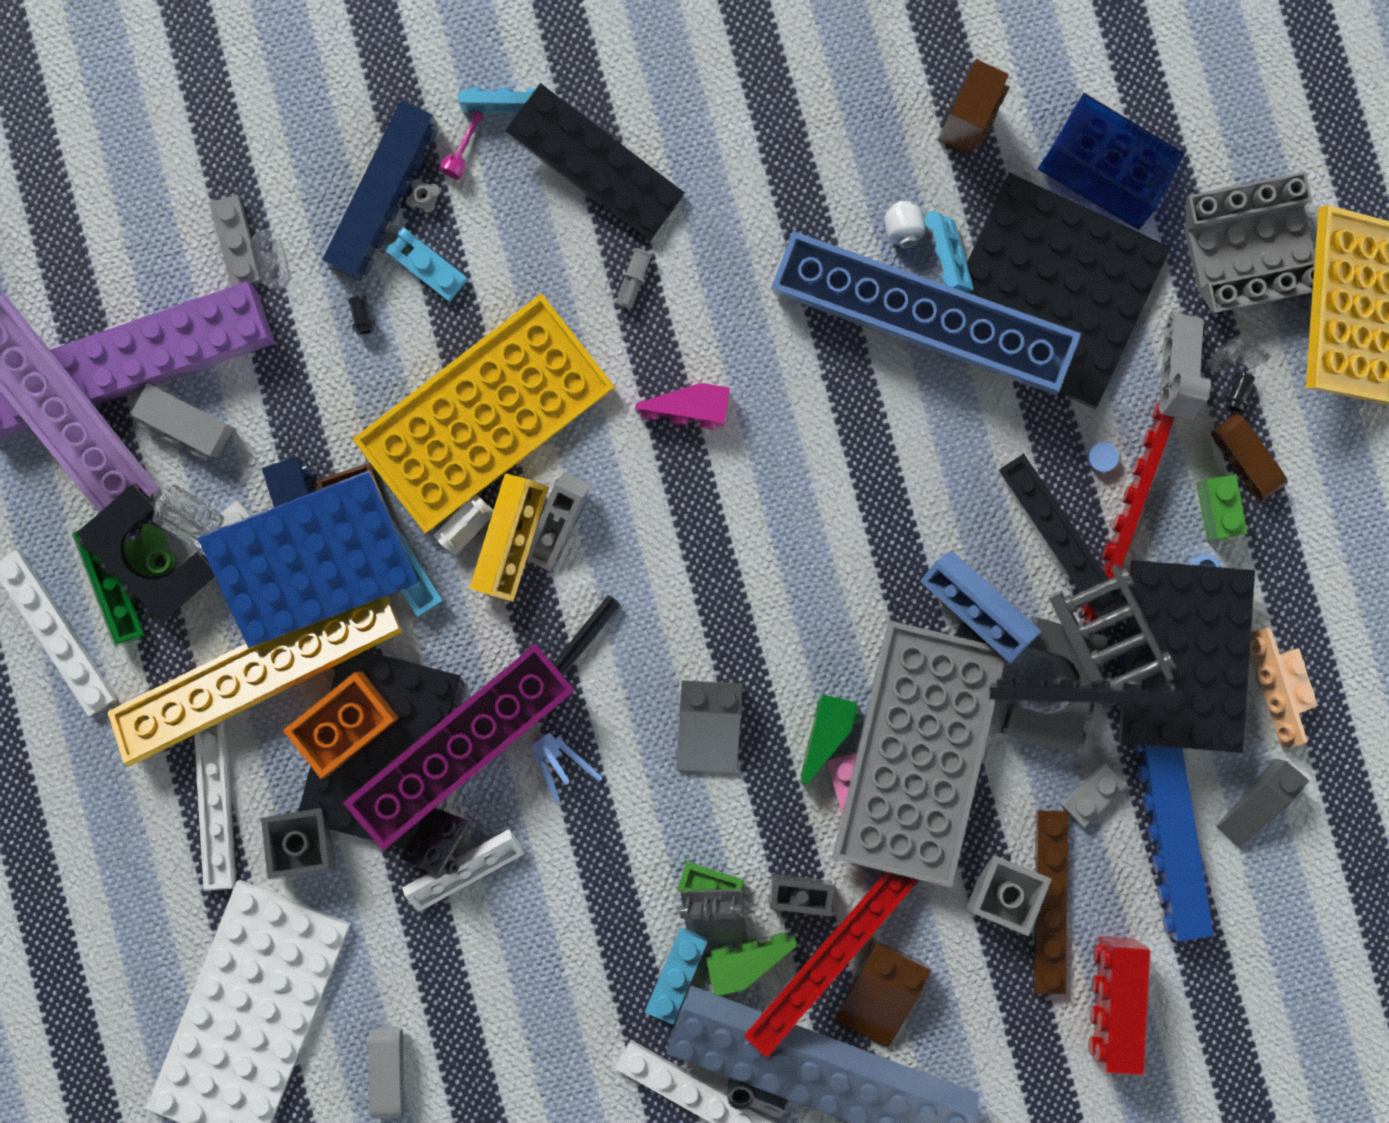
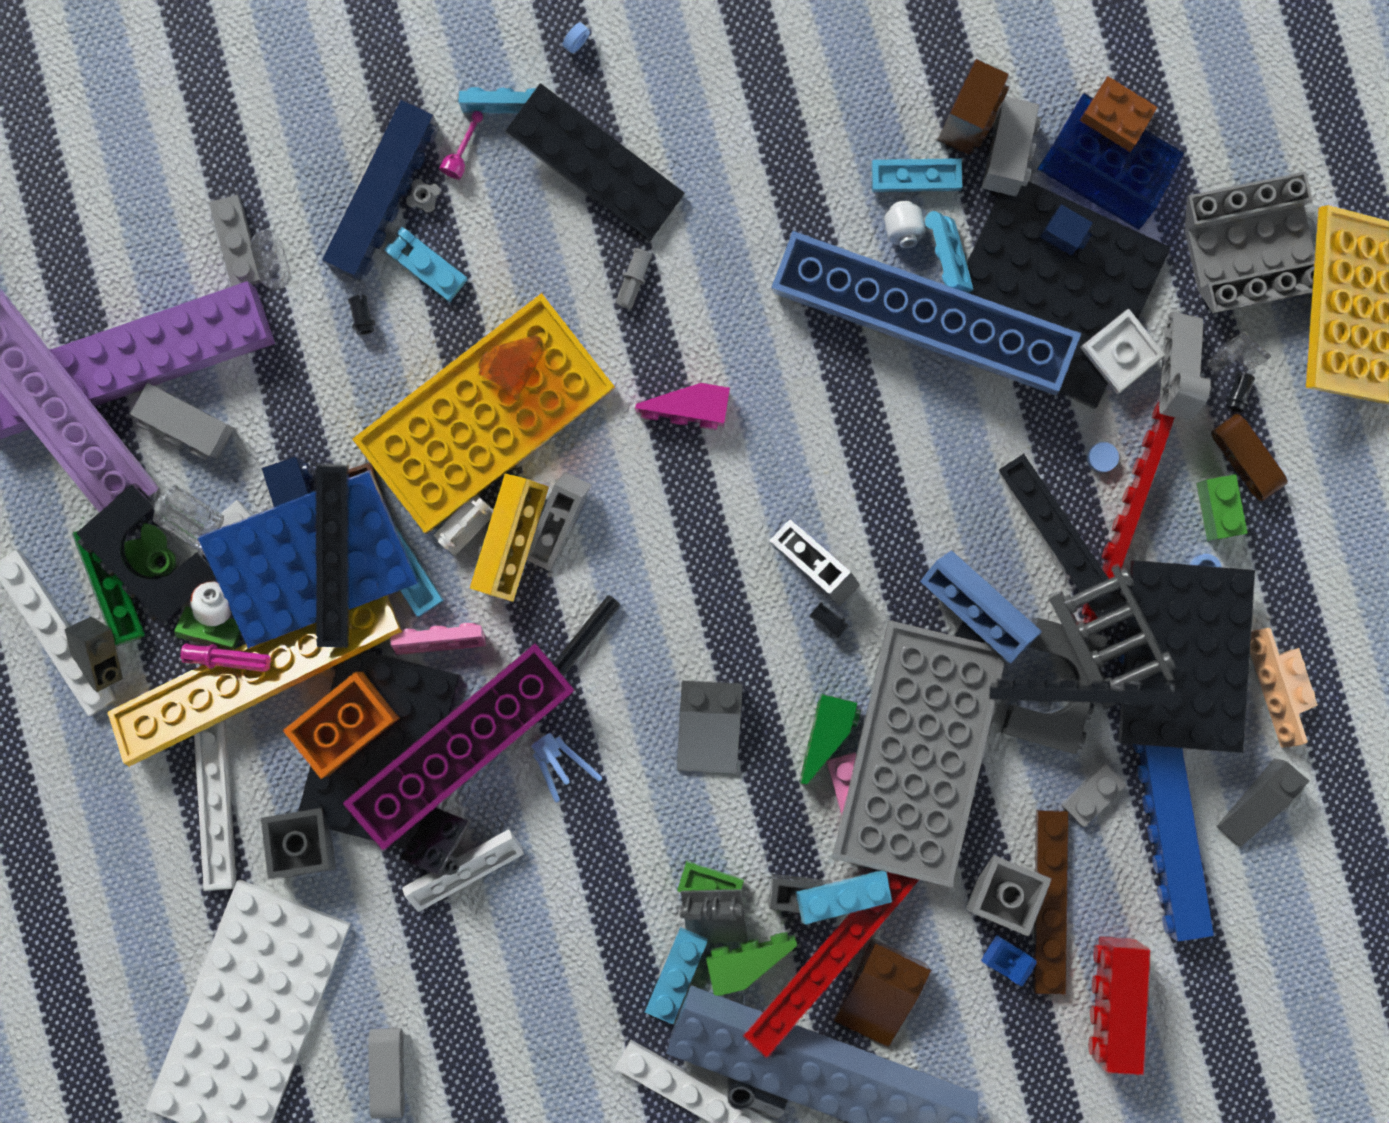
(94, 652): none -> pearl dark grey slope
(209, 604): none -> white head
(212, 657): none -> dark pink axle
(223, 636): none -> bright green plate
(332, 555): none -> black plate
(438, 639): none -> bright pink plate
(511, 364): none -> clear orange slope
(576, 37): none -> light blue tile
(815, 562): none -> slope
(829, 620): none -> black pin
(843, 897): none -> medium azure plate
(916, 175): none -> medium azure plate
(1009, 960): none -> blue bracket
(1012, 146): none -> light grey brick
(1067, 230): none -> dark blue brick
(1118, 113): none -> dark orange plate
(1122, 351): none -> white tile

